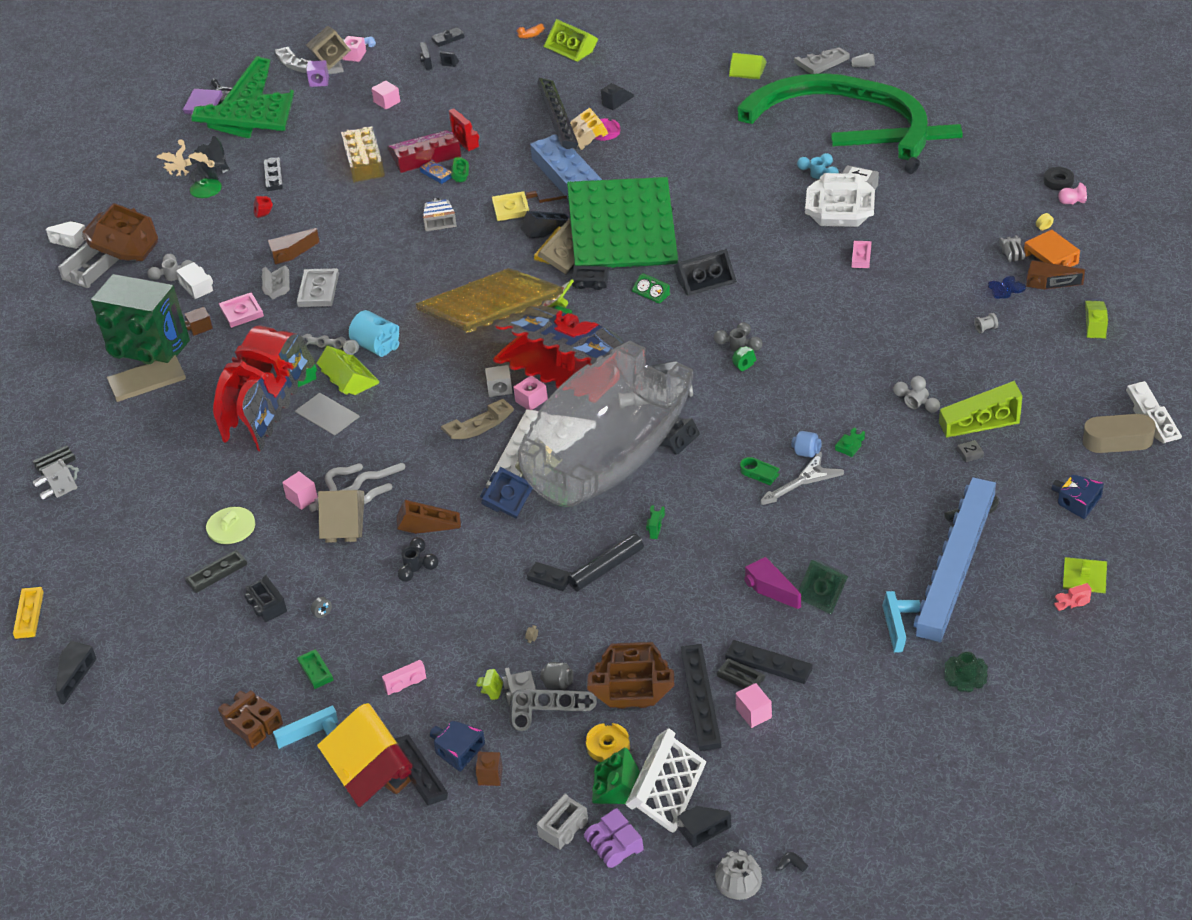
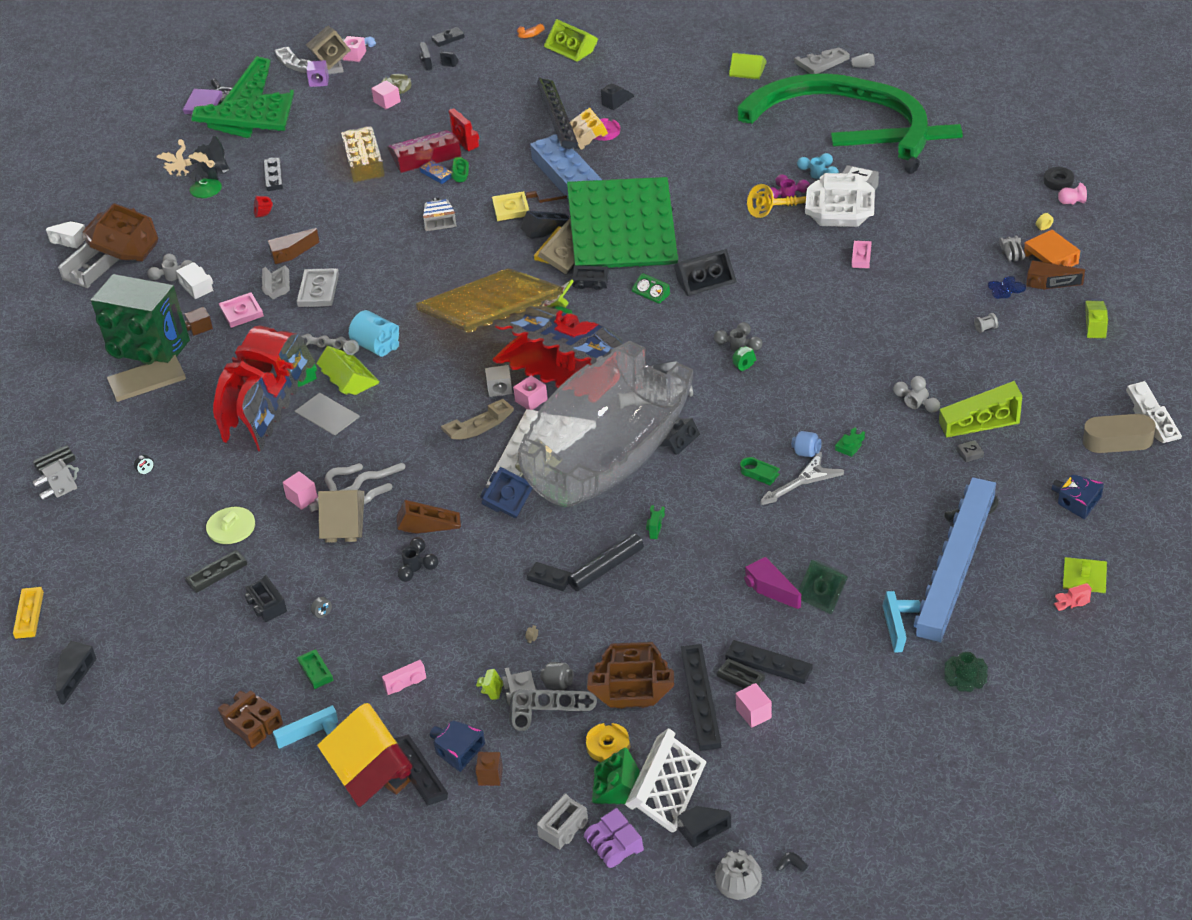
(143, 464): none -> tile
(401, 81): none -> olive tile
(765, 201): none -> yellow dish
(788, 187): none -> magenta piece

